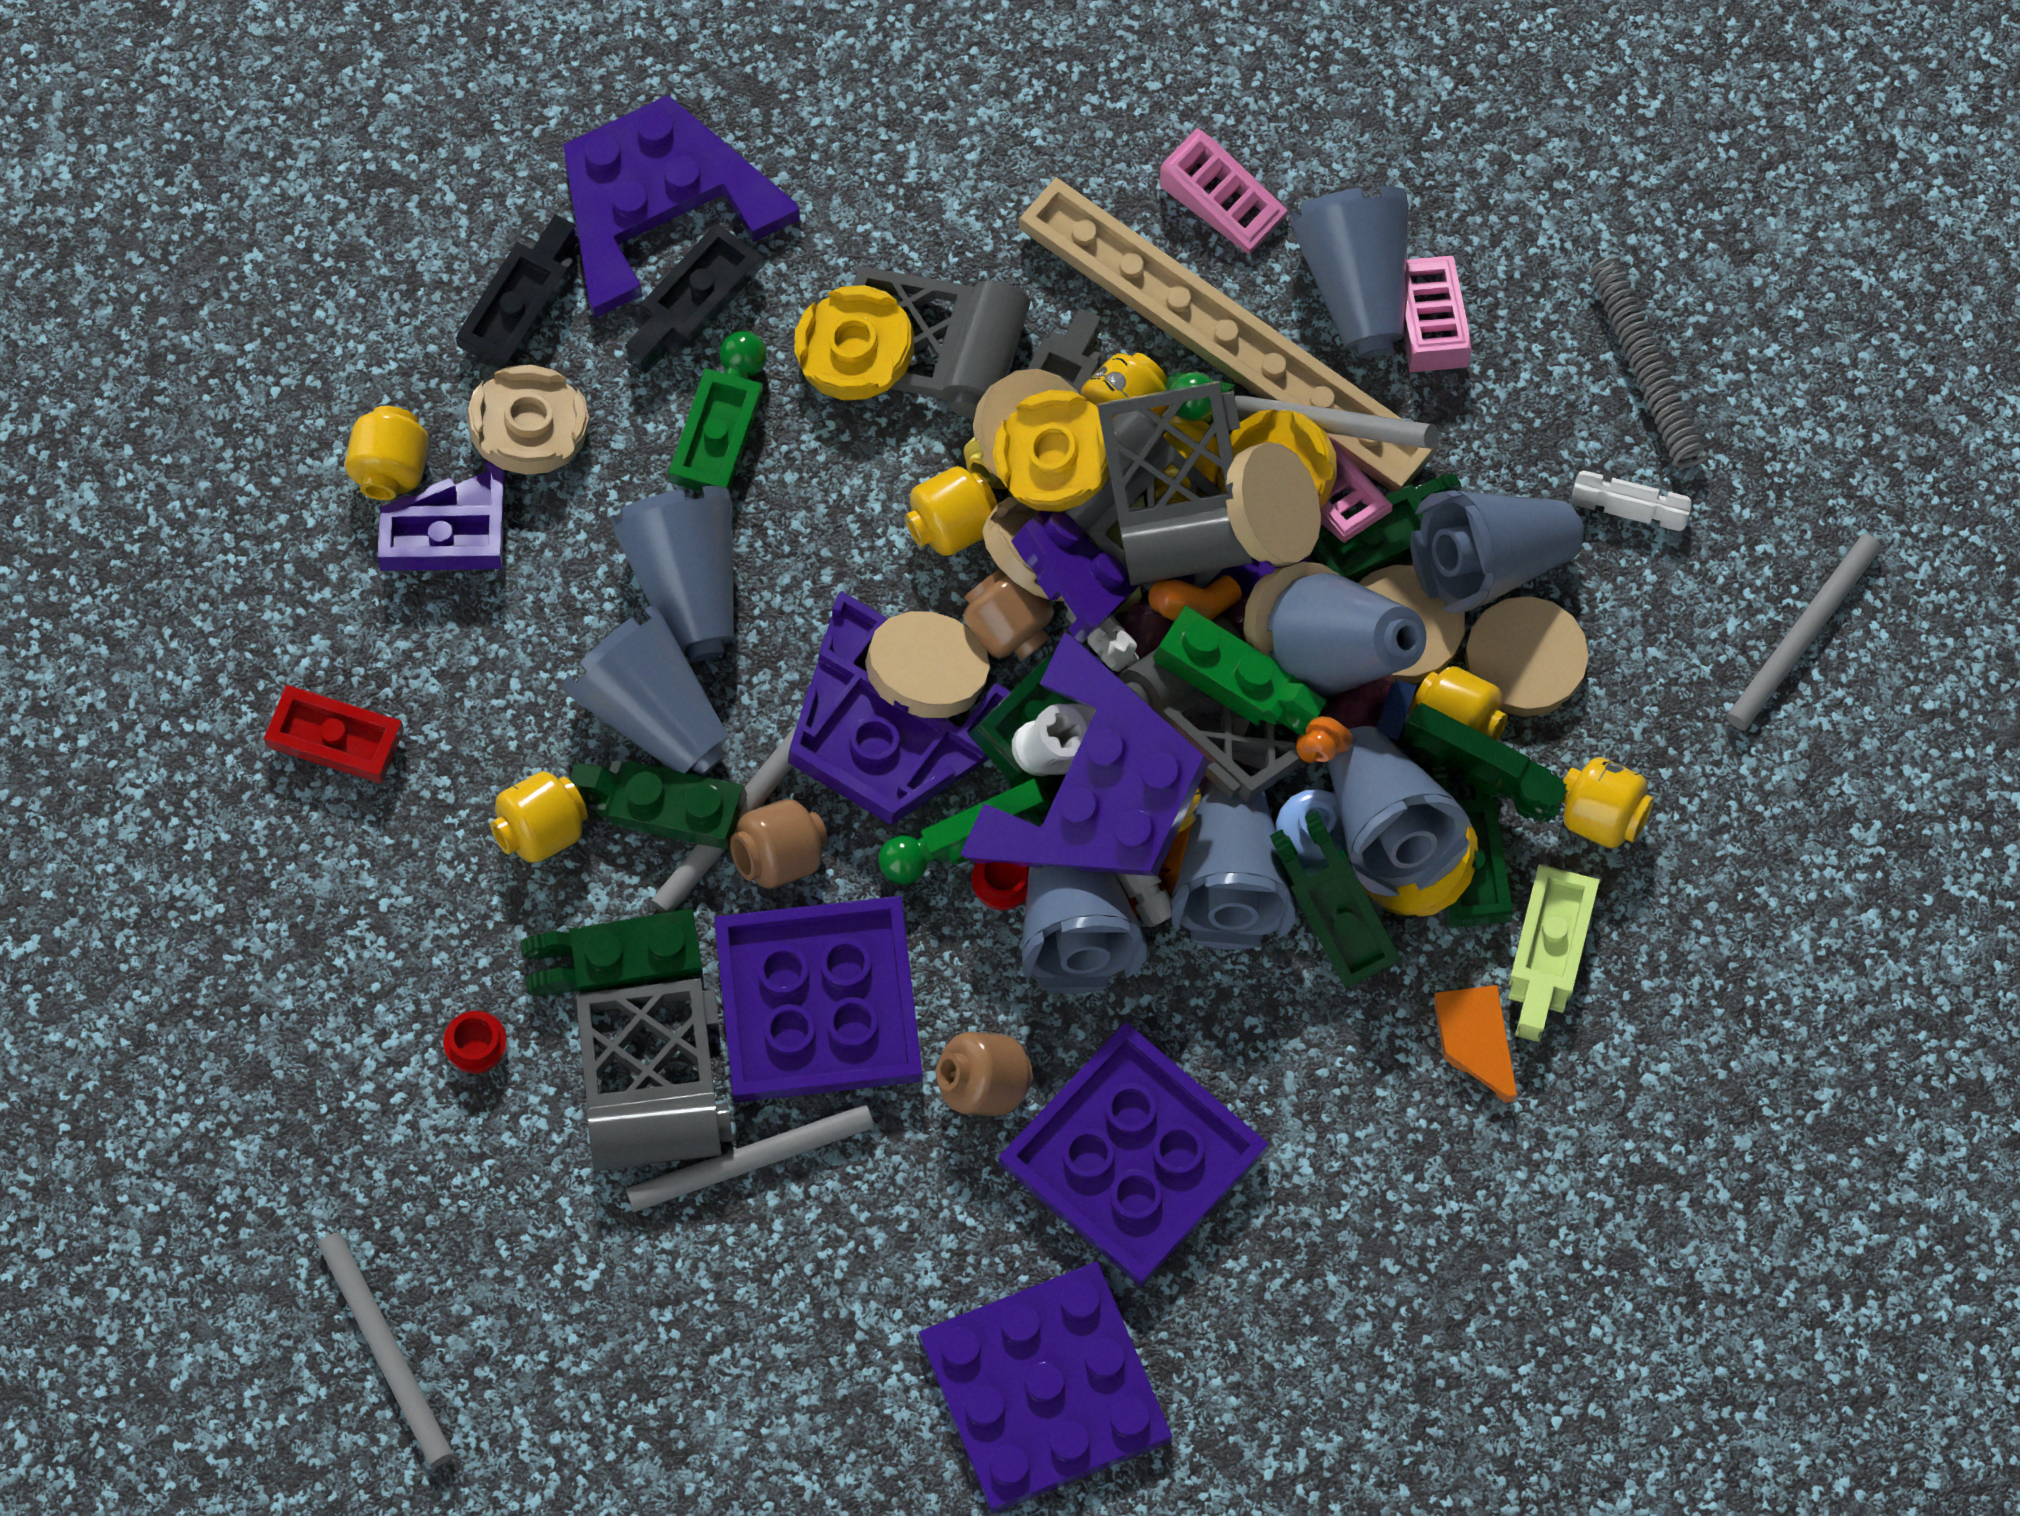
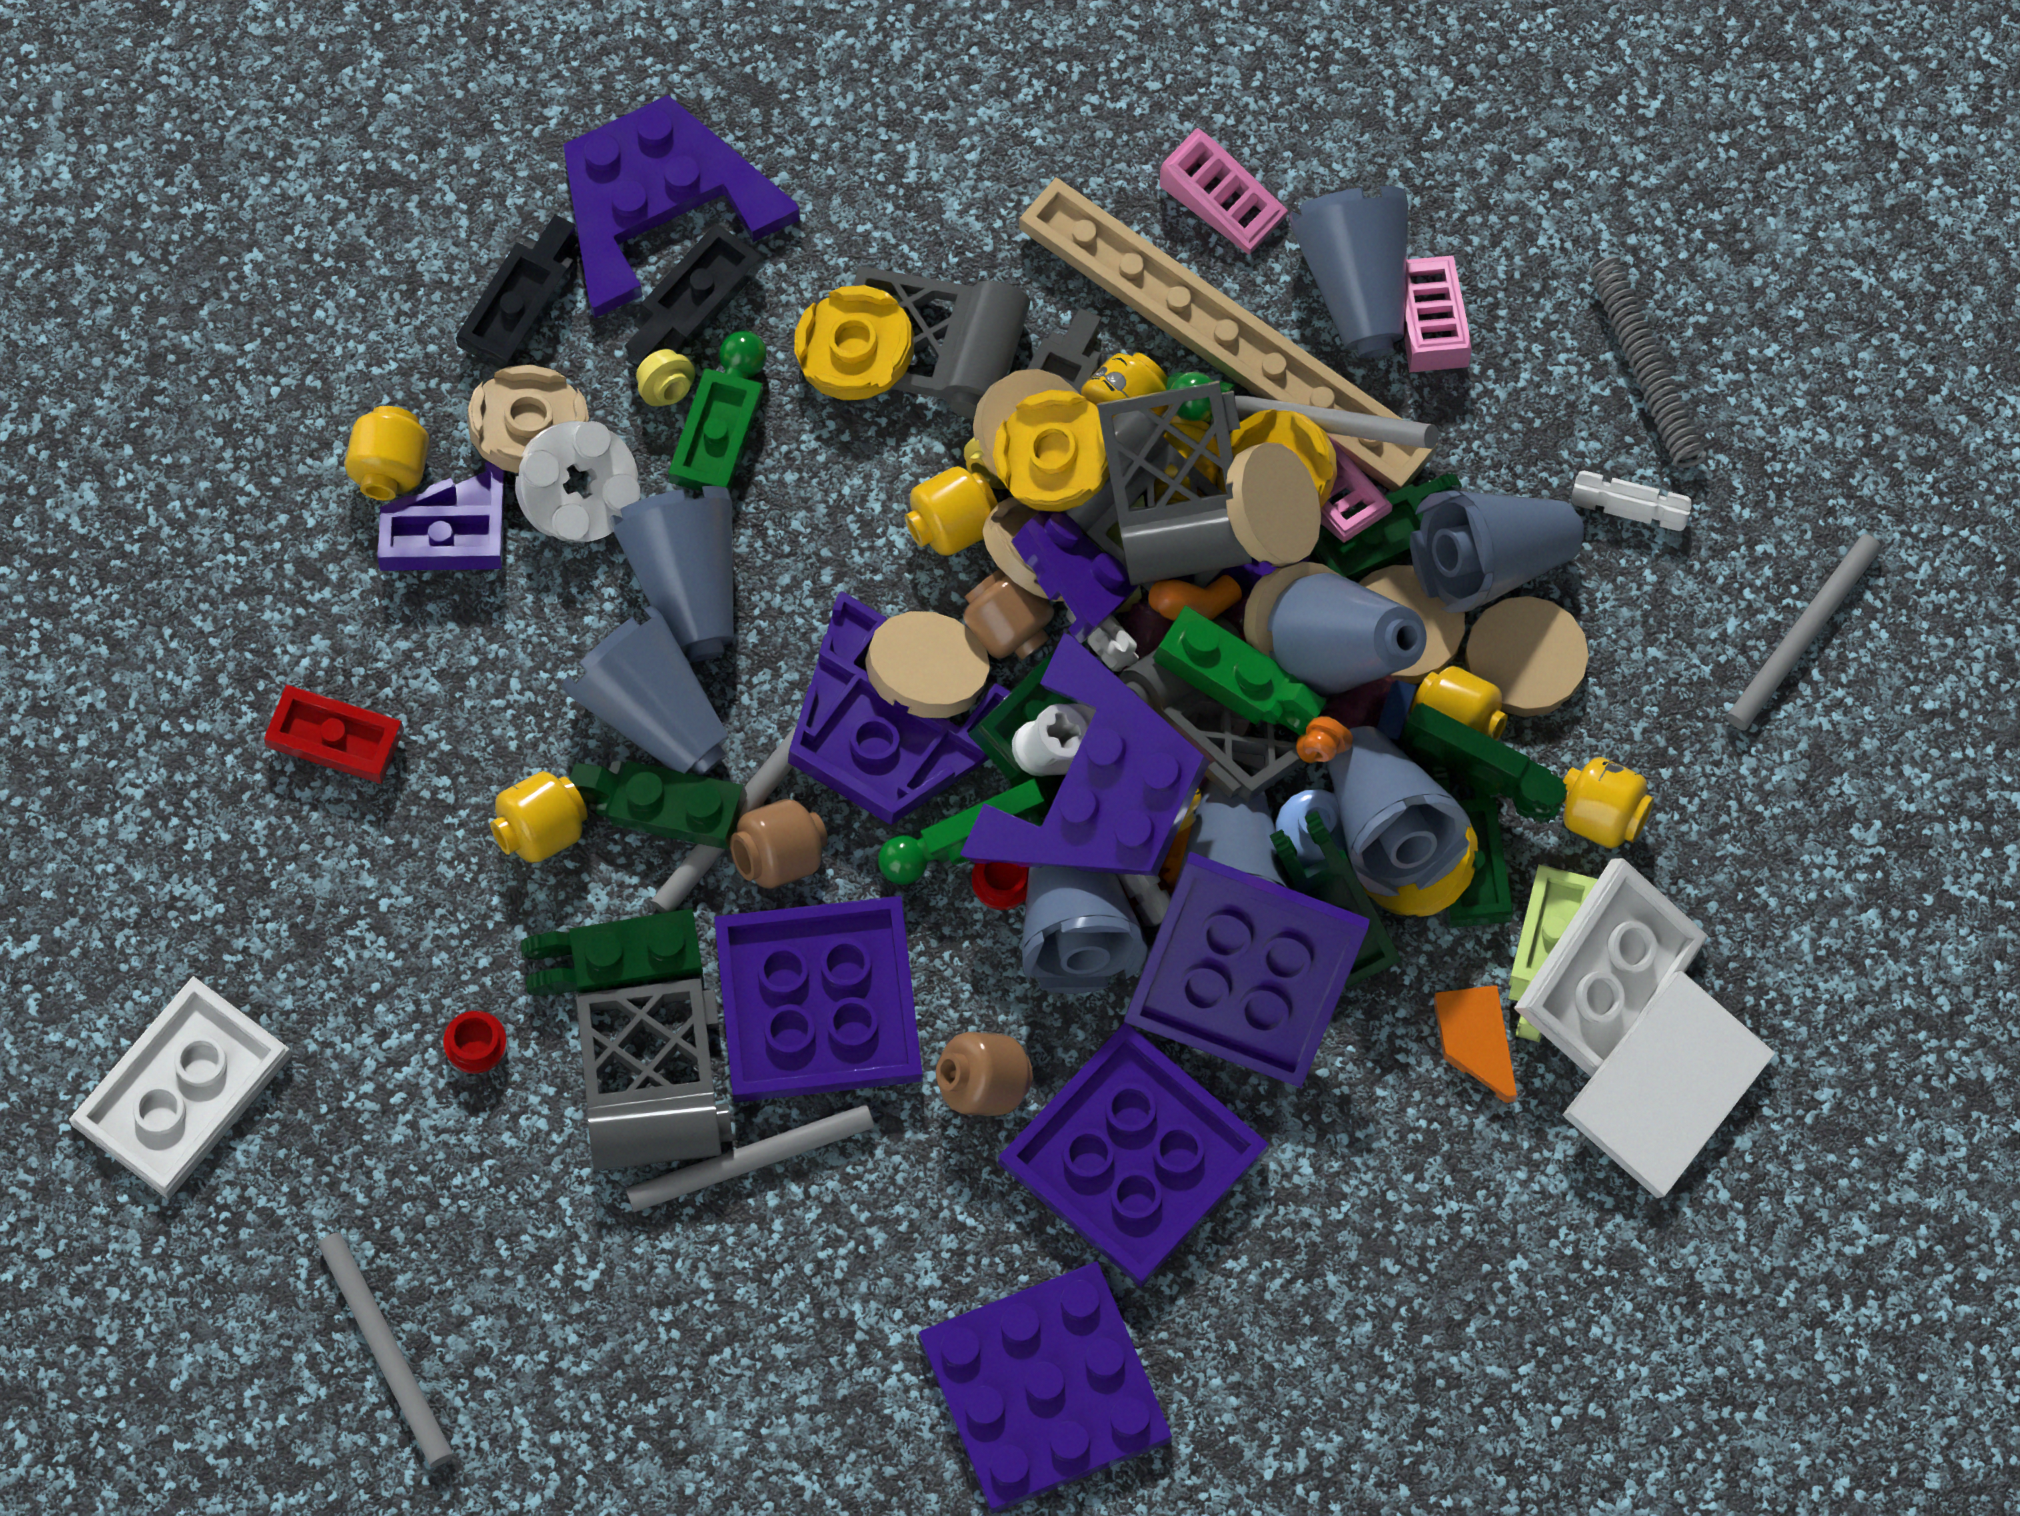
(180, 1087): none -> white tile
(544, 472): none -> white plate
(664, 377): none -> light yellow plate
(1246, 969): none -> dark purple plate
(1609, 965): none -> white tile
(1668, 1084): none -> white tile

